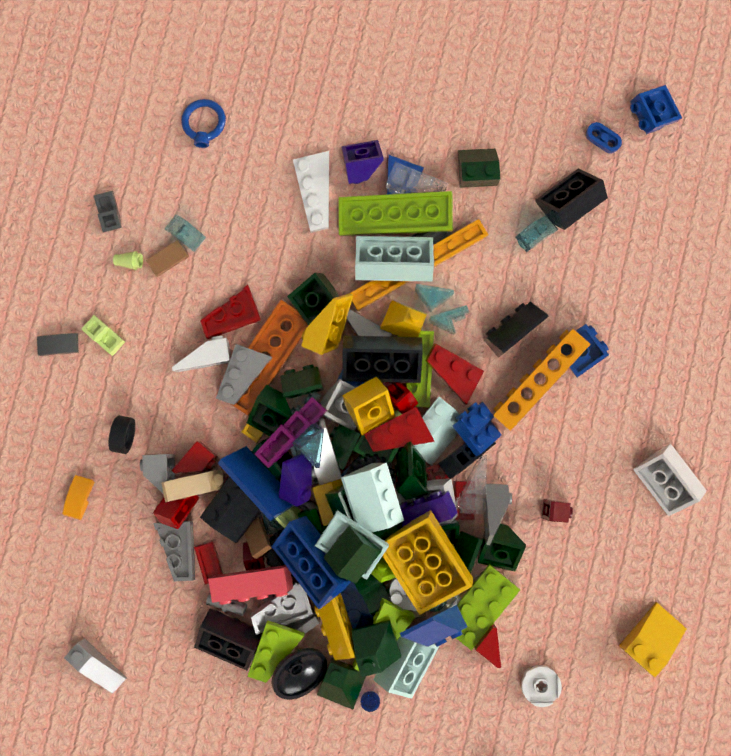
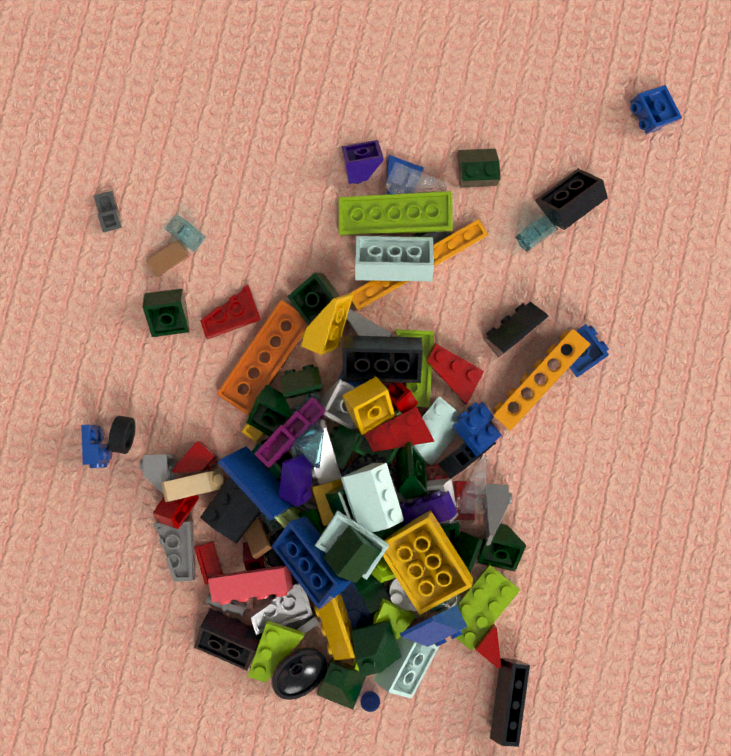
(57, 344): dark grey slope -> none
(77, 496): light orange slope -> none
(93, 452): none -> blue plate
(95, 666): slope -> none
(103, 335): yellowish green slope -> none
(129, 260): yellowish green cone -> none
(166, 312): none -> dark green slope
(202, 139): blue piece -> none
(208, 354): white slope -> none
(241, 372): light grey wing -> none
(314, 187): white wing -> none
(403, 320): yellow slope -> none
(433, 296): clear light blue slope -> none
(444, 319): clear light blue slope -> none
(509, 702): none -> black brick
(531, 679): white plate -> none
(556, 511): dark red slope -> none
(604, 136): blue plate -> none
(654, 639): yellow slope -> none
(670, 480): white slope -> none

